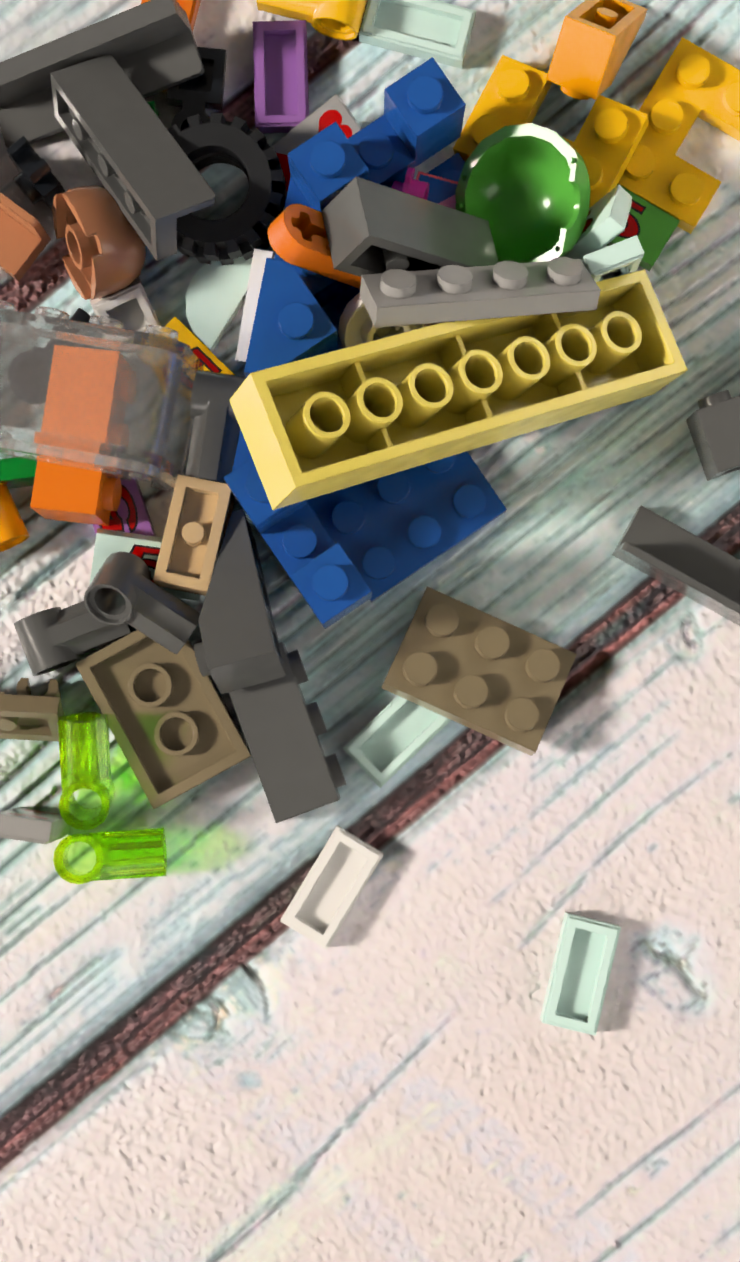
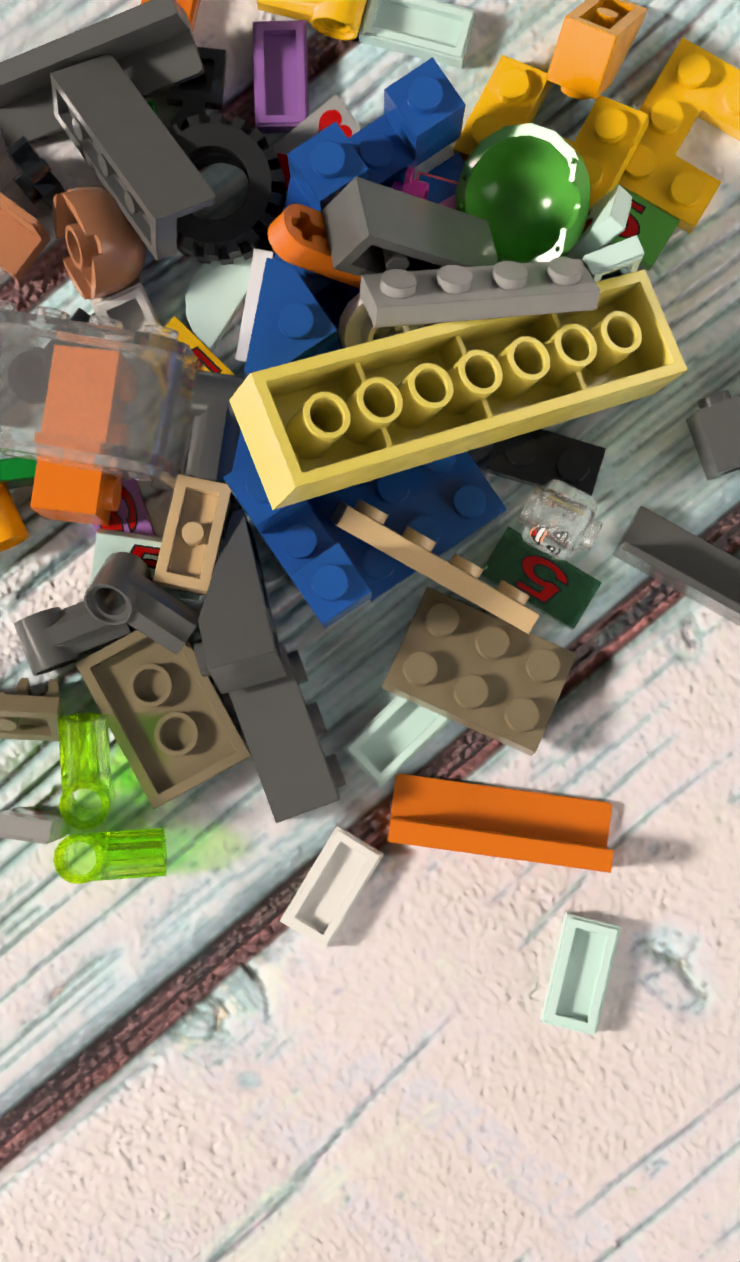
(415, 551): none -> tan plate
(501, 822): none -> orange panel
(544, 457): none -> black plate
(552, 584): none -> clear green tile
(559, 519): none -> clear head

